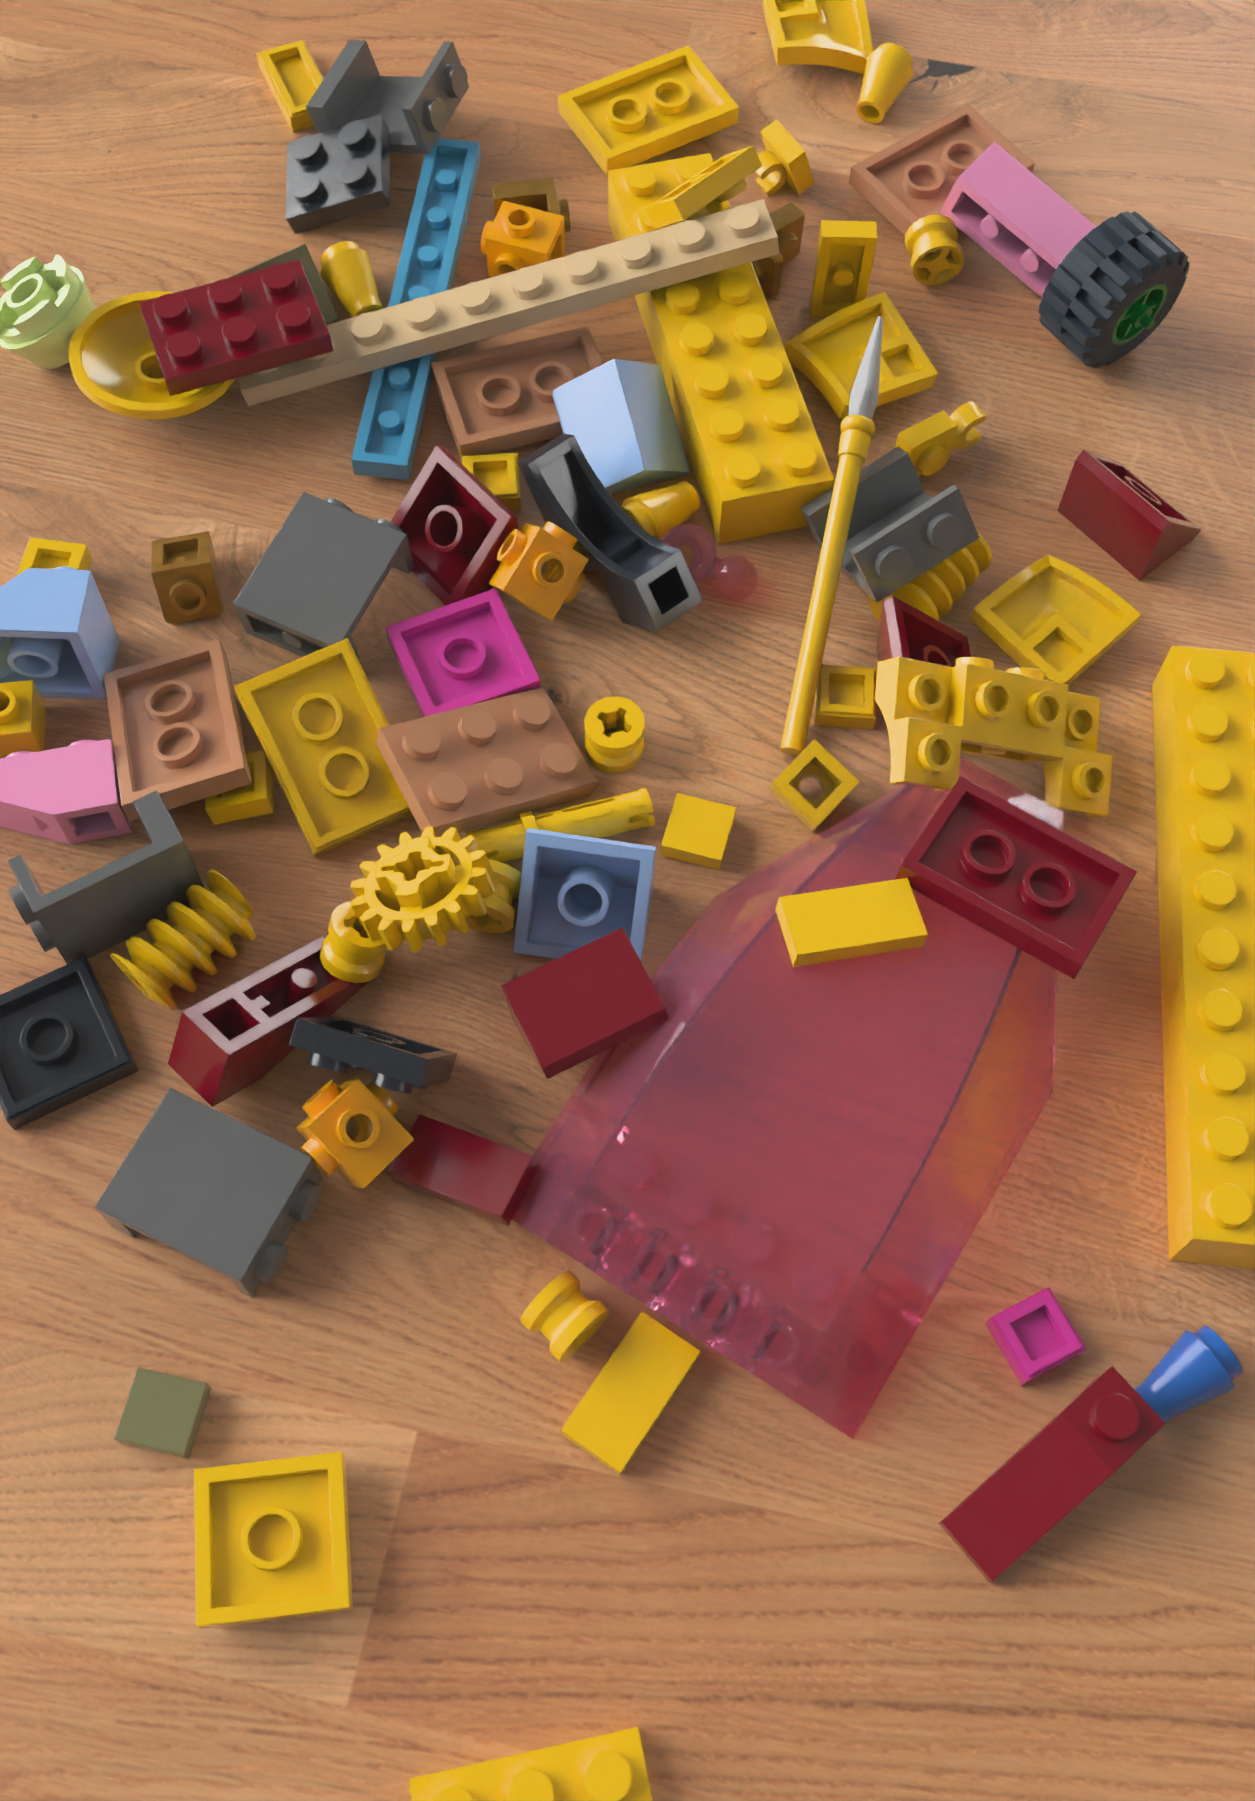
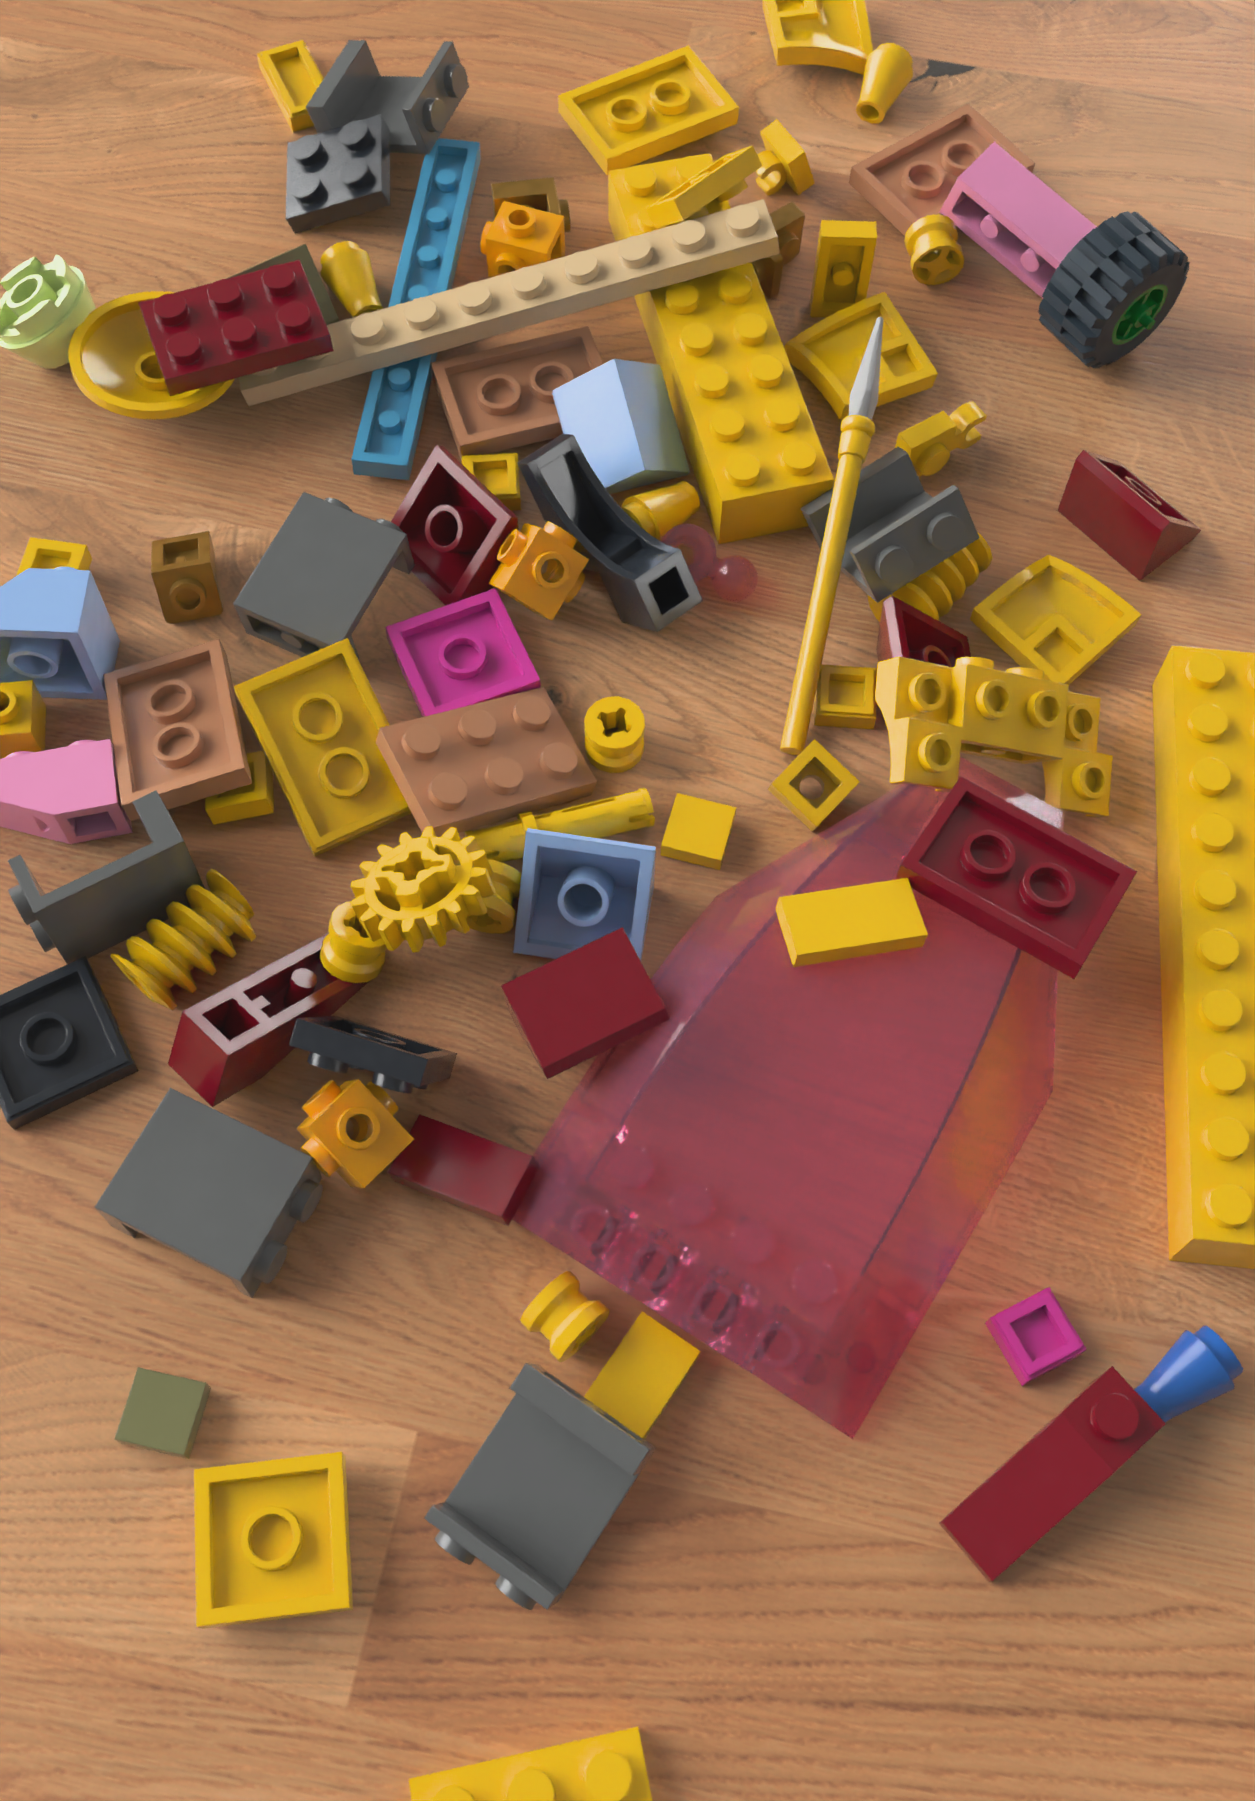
(540, 1489): none -> dark grey panel

